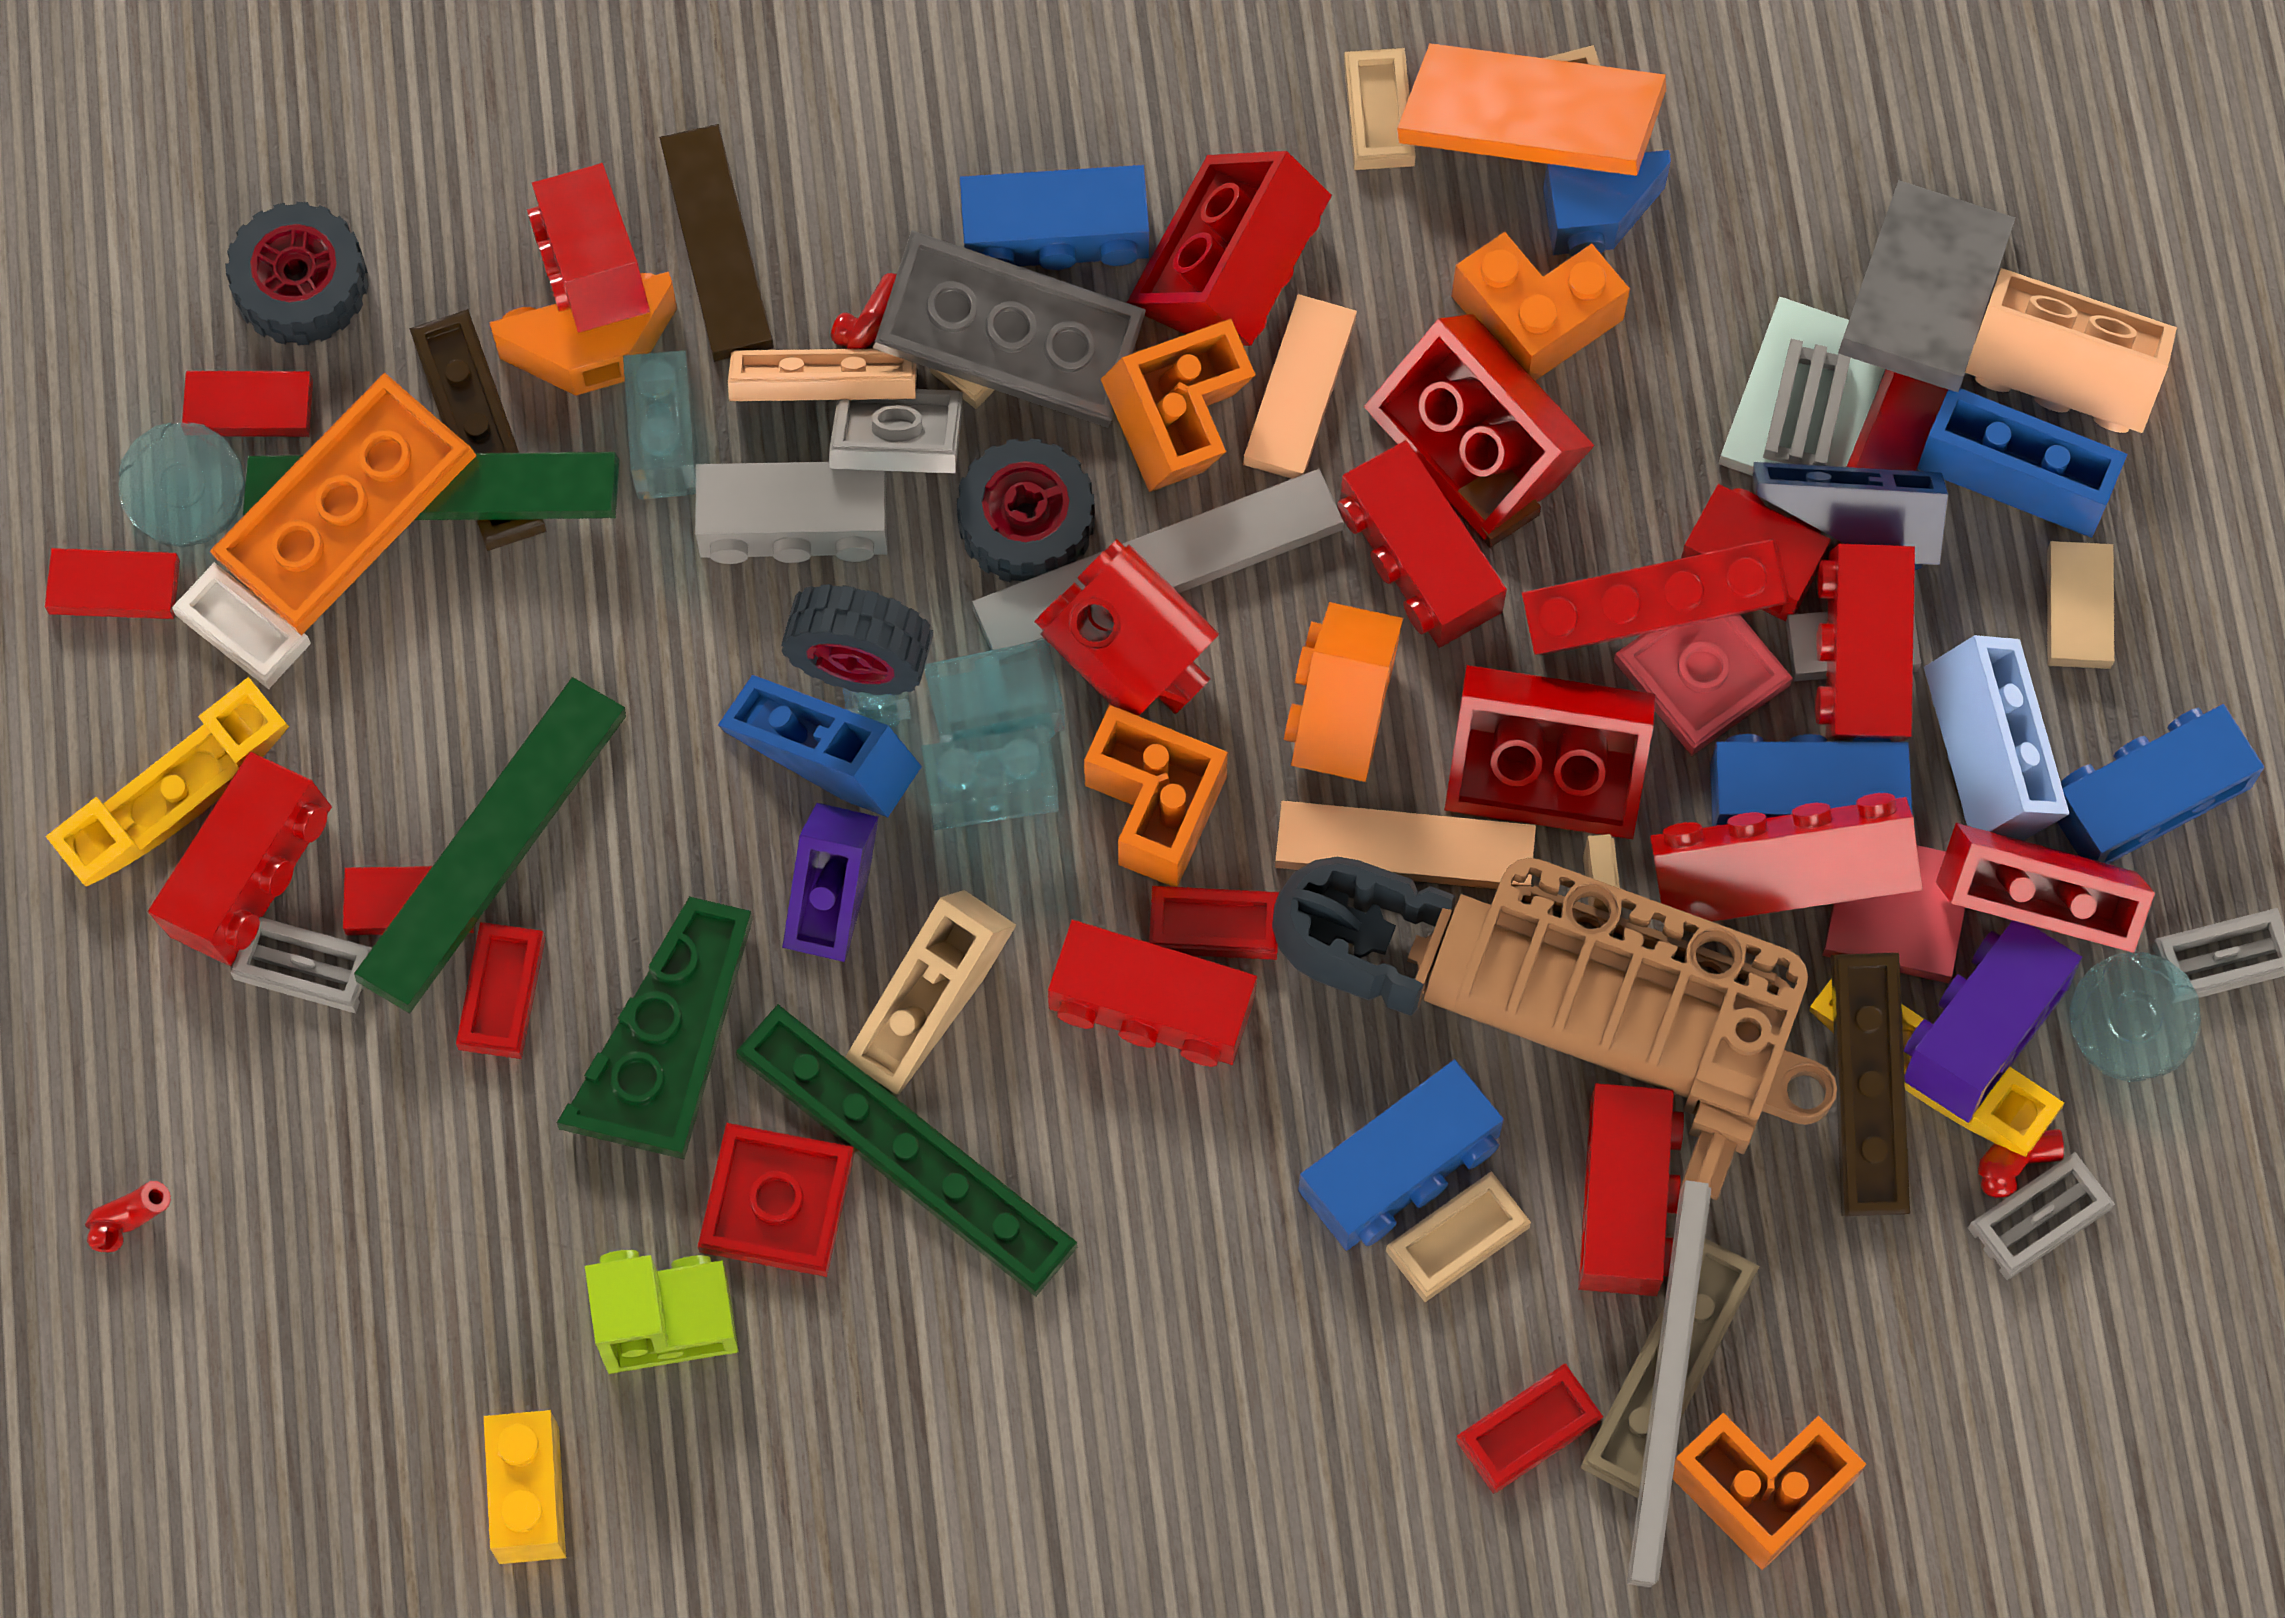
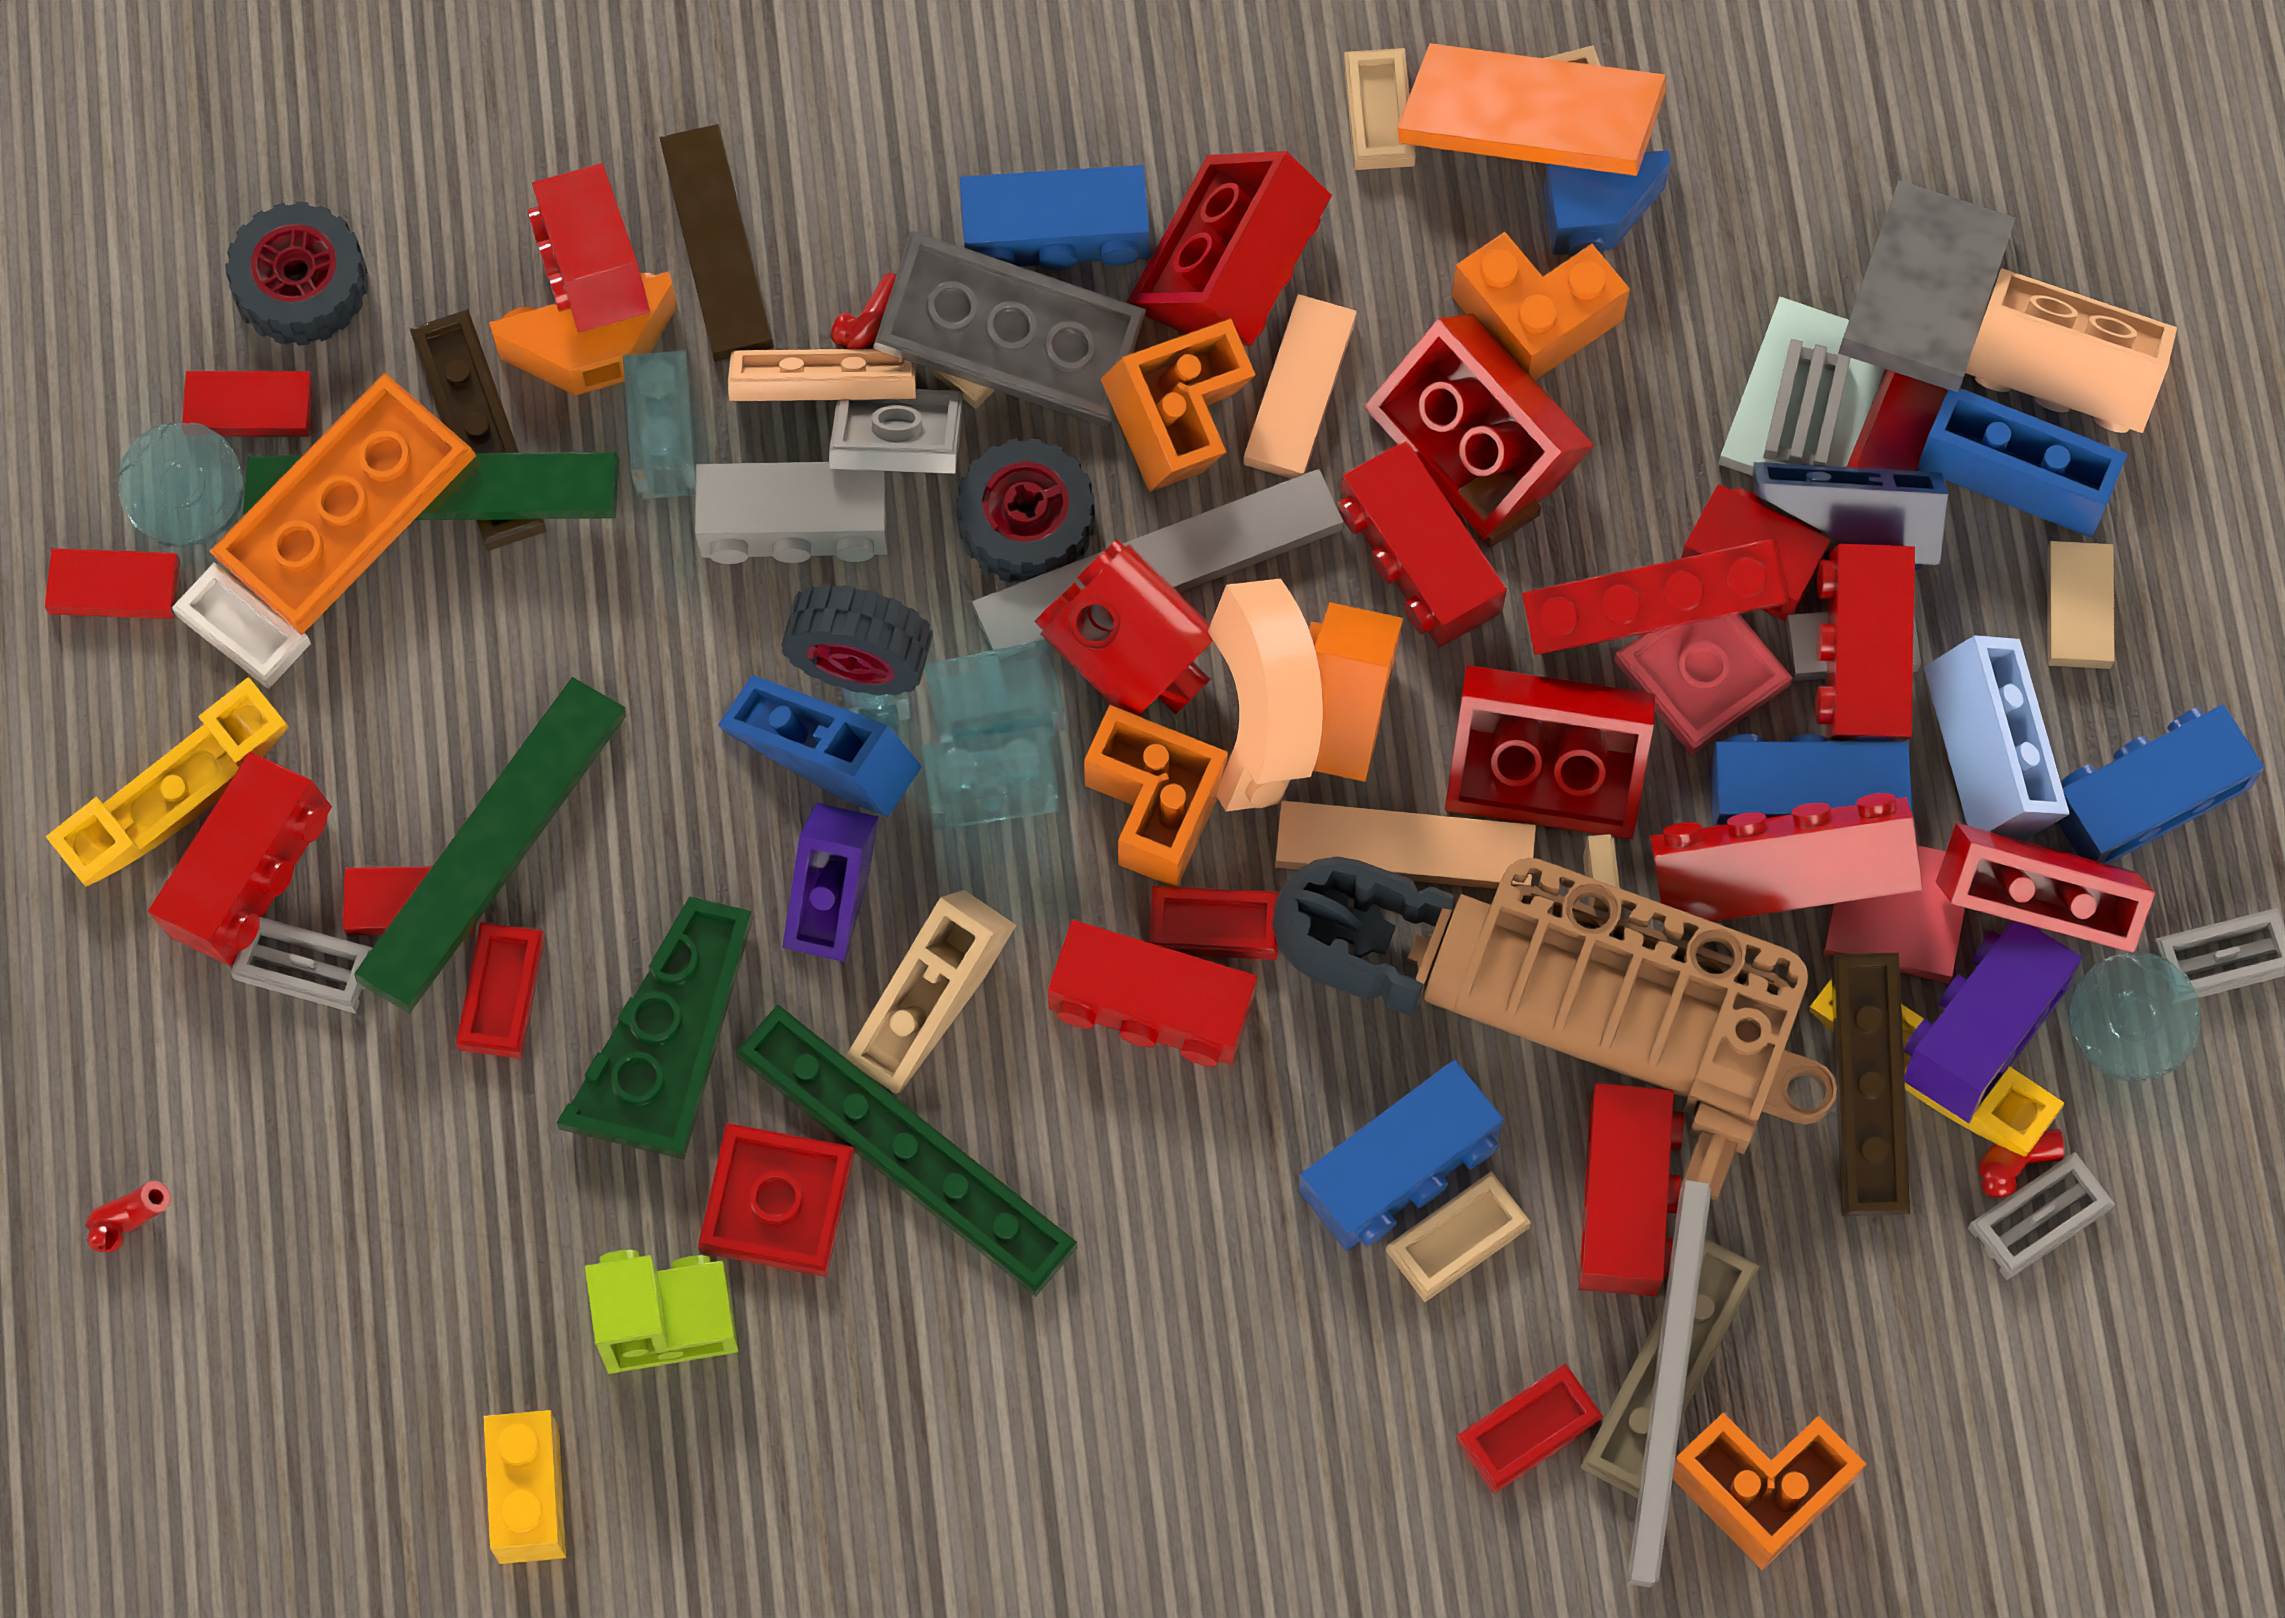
(1277, 691): none -> light nougat arch

